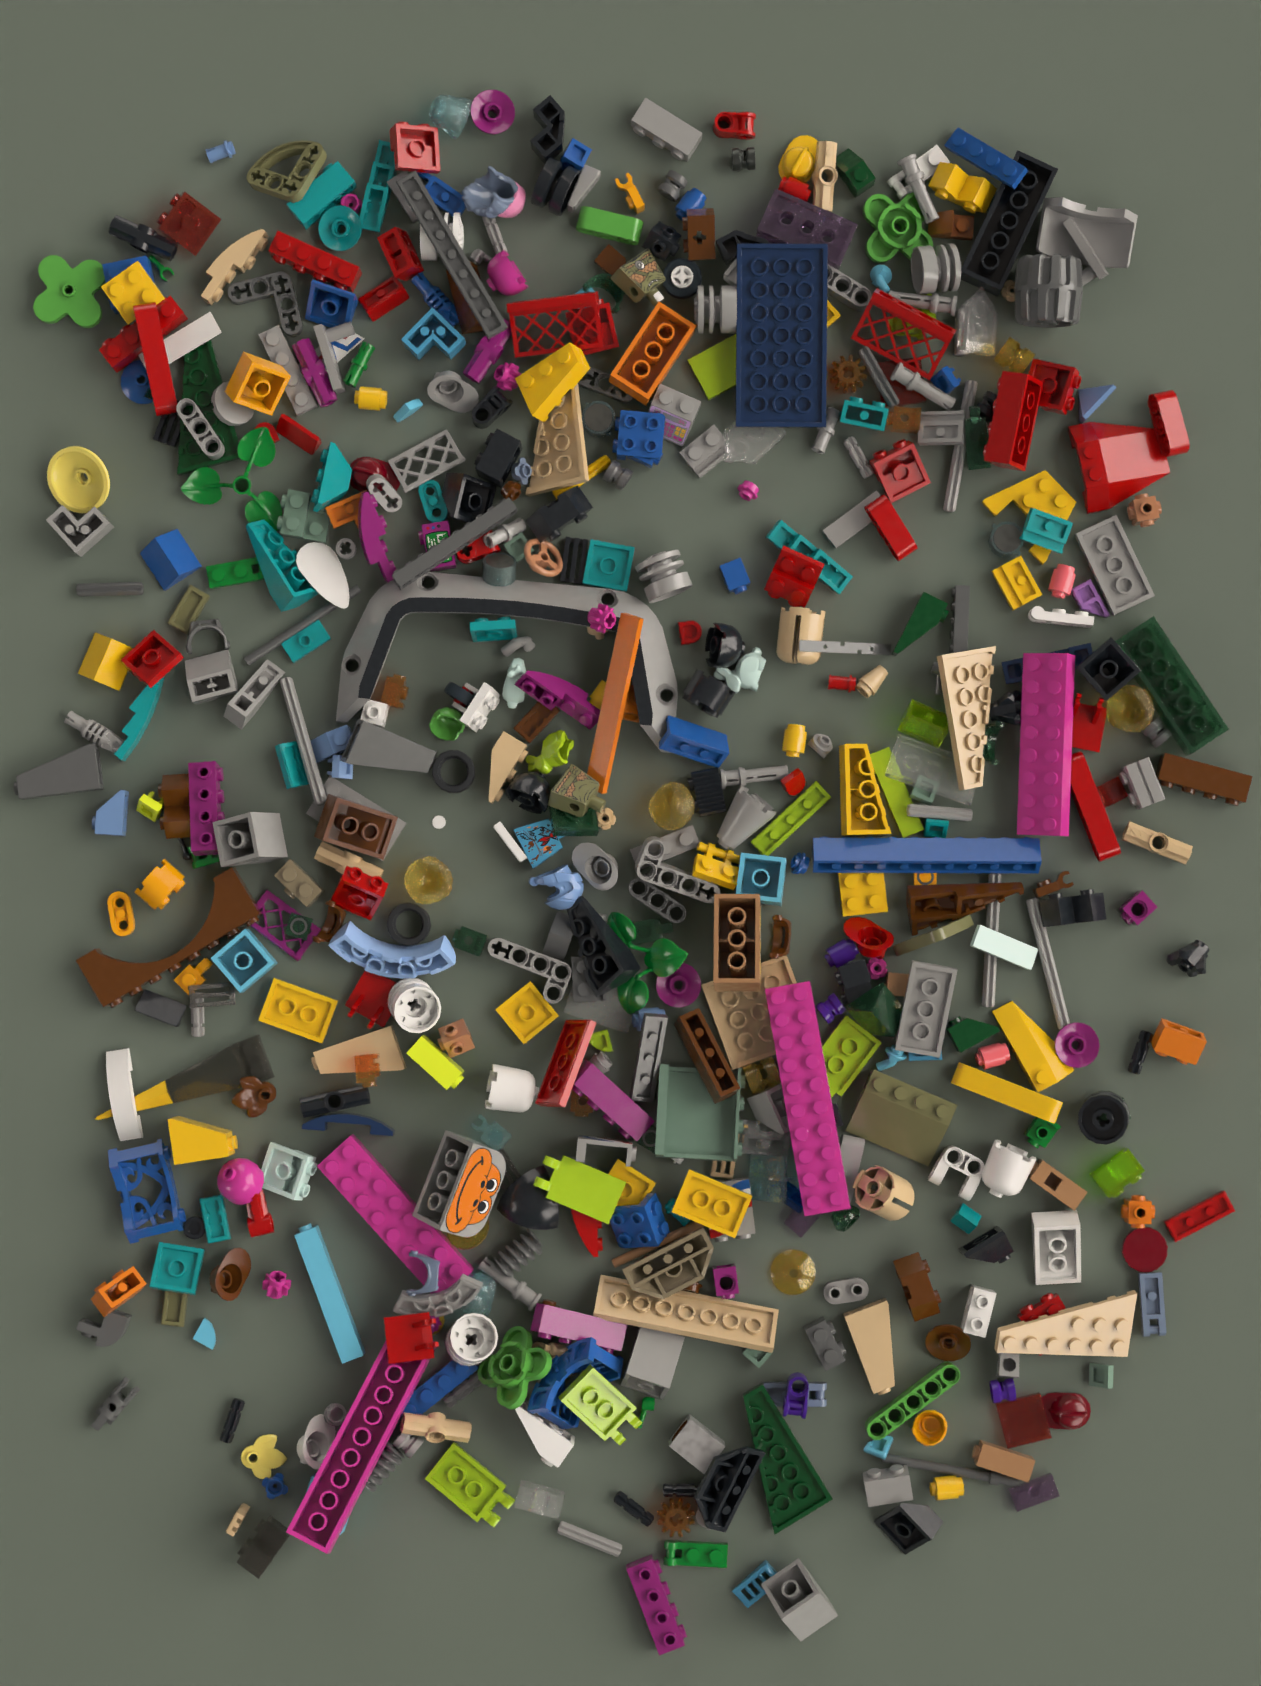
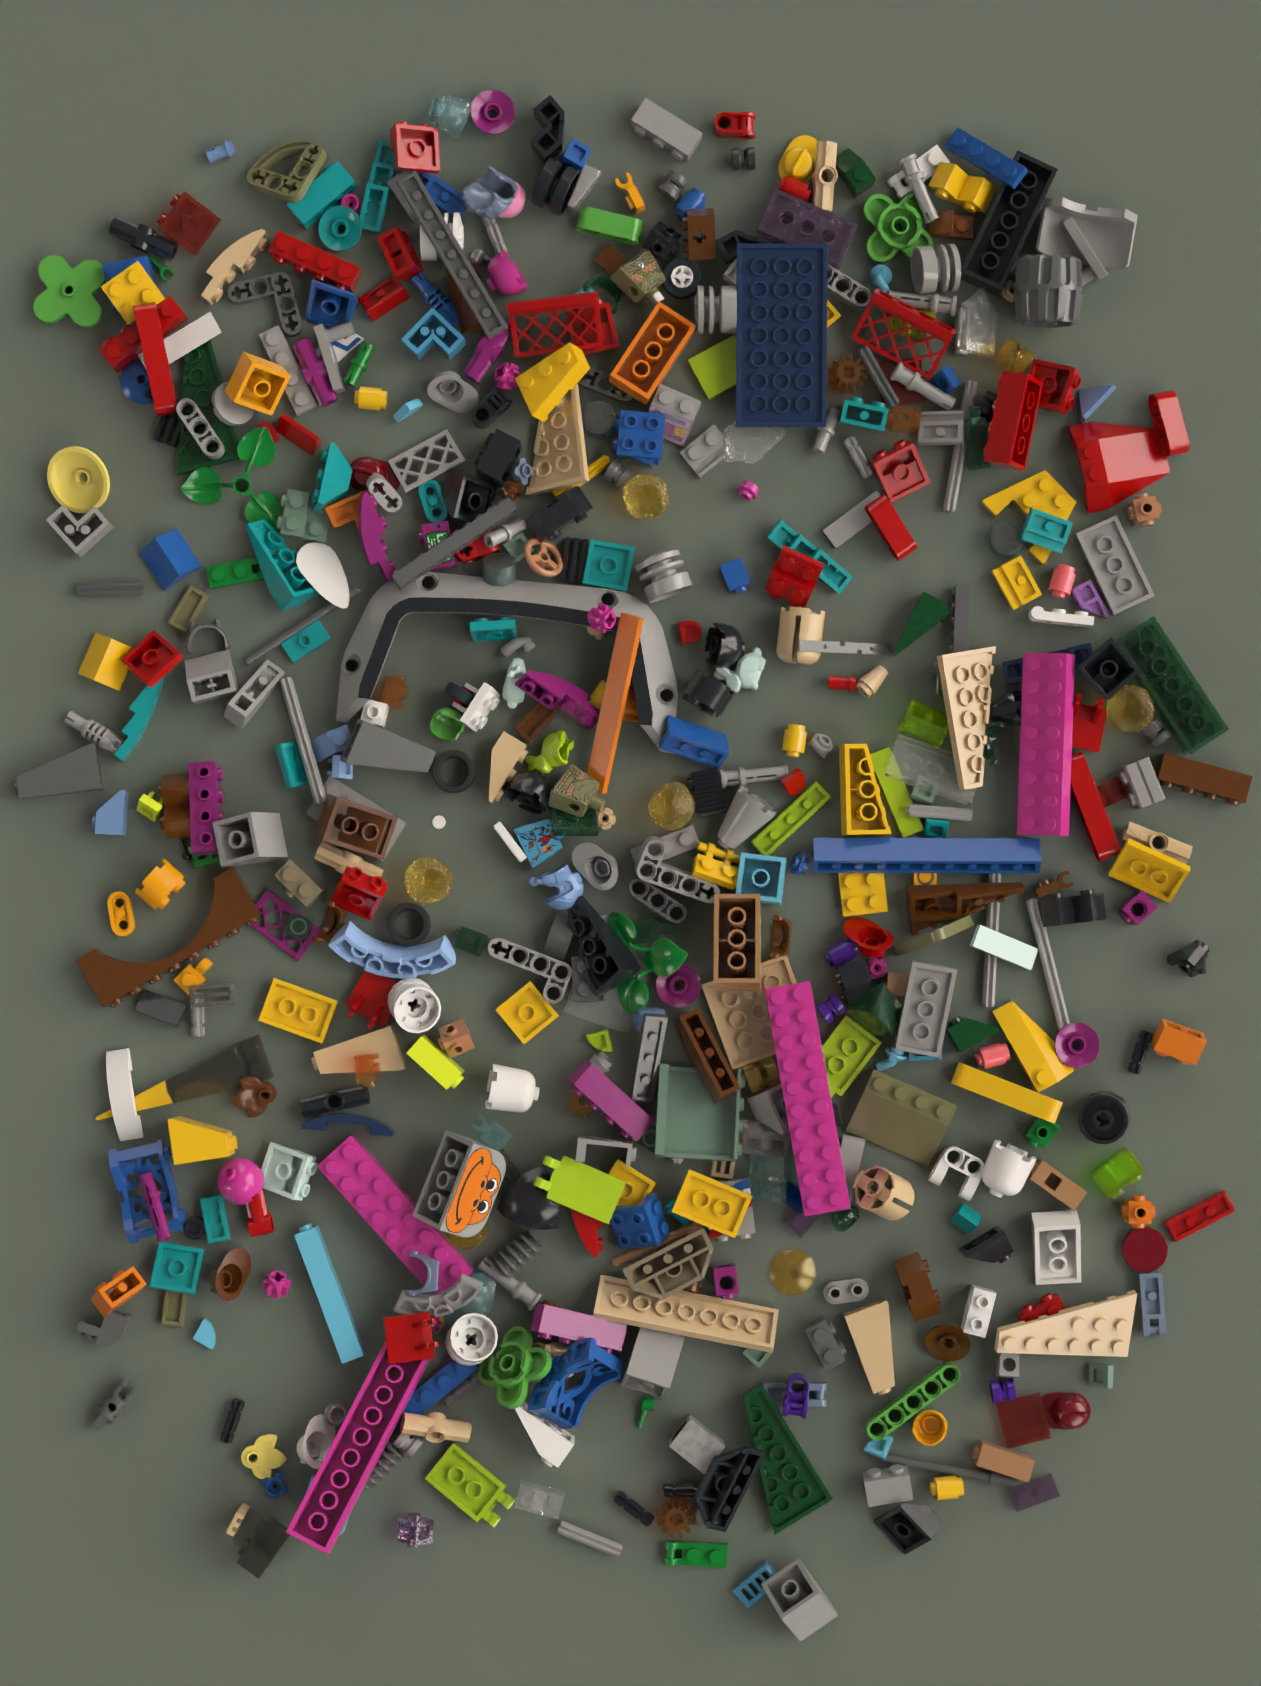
(155, 1208): none -> magenta pin
(244, 960): medium azure brick -> none
(339, 550): light grey bush -> none
(415, 1530): none -> clear purple brick
(565, 1063): red tile -> none
(599, 1404): lime tile -> none
(646, 496): none -> clear yellow hair
(655, 1604): magenta brick -> none
(1149, 870): none -> yellow plate

